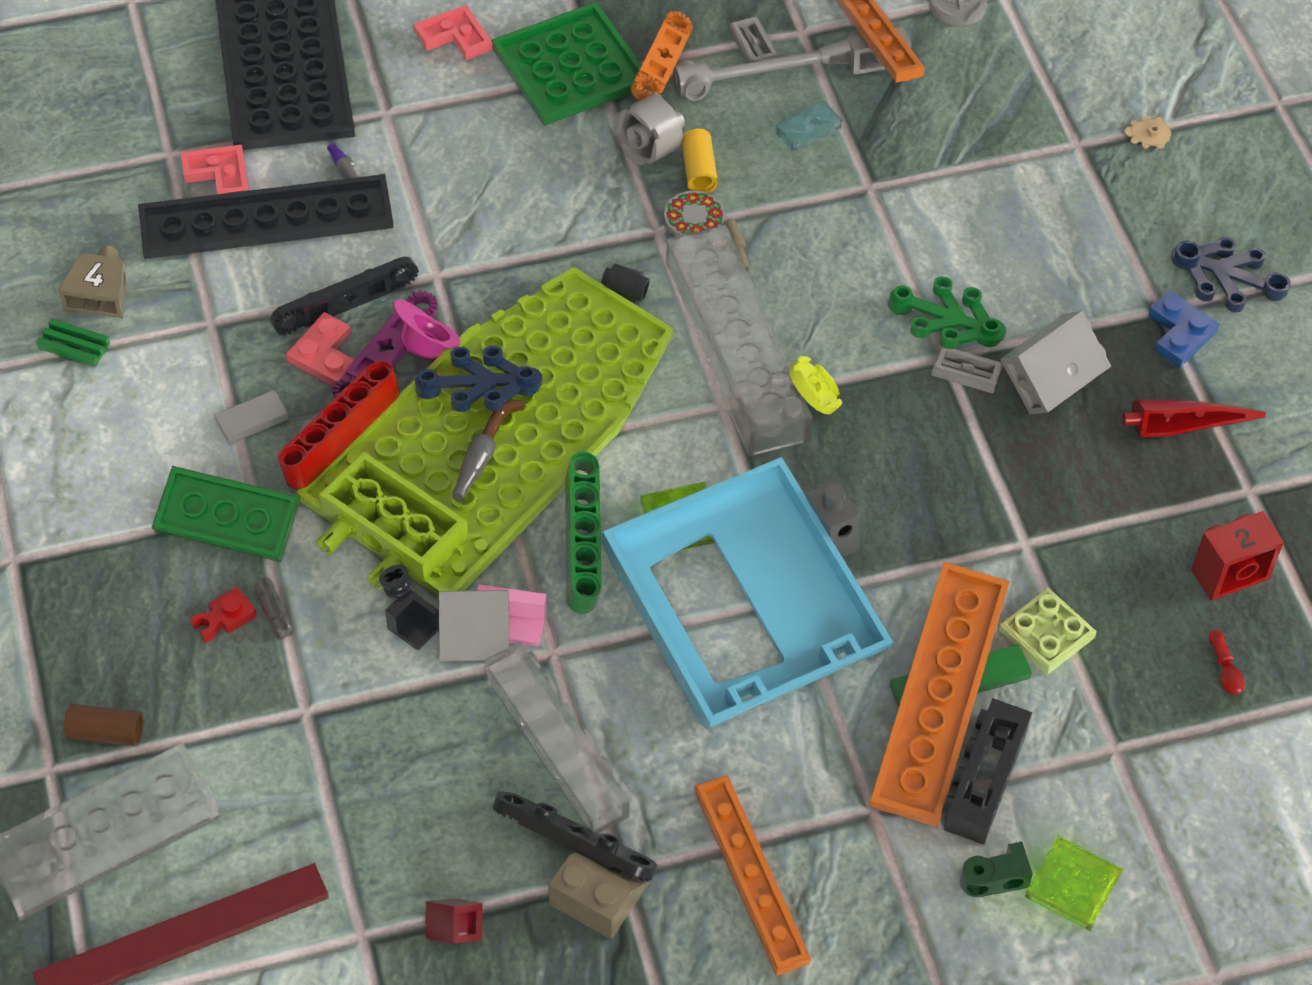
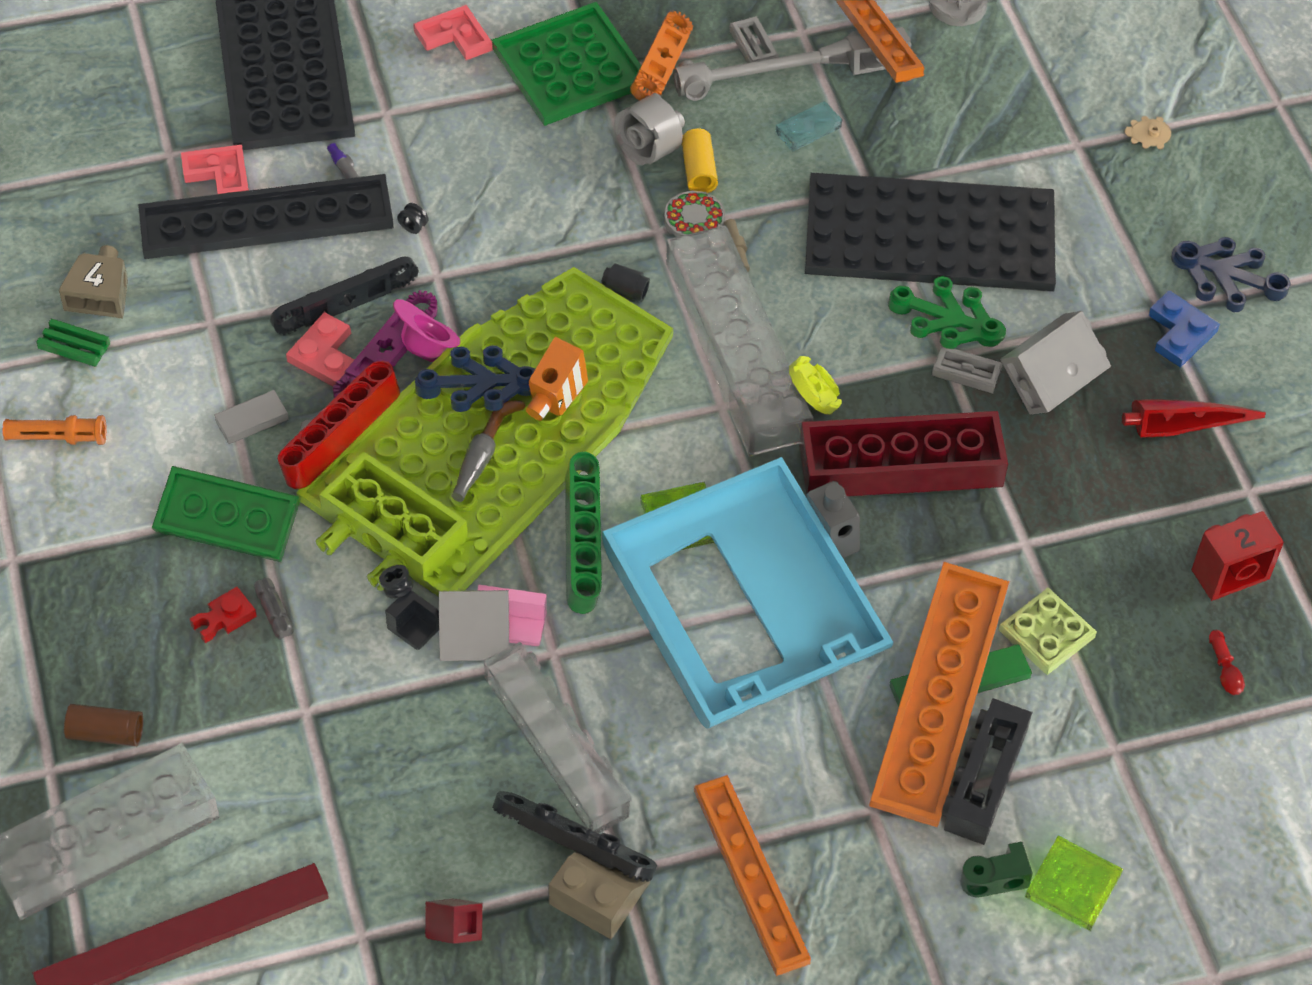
(70, 429): none -> orange pin
(412, 218): none -> black bush
(557, 379): none -> orange torso
(905, 453): none -> dark red brick
(931, 231): none -> black plate

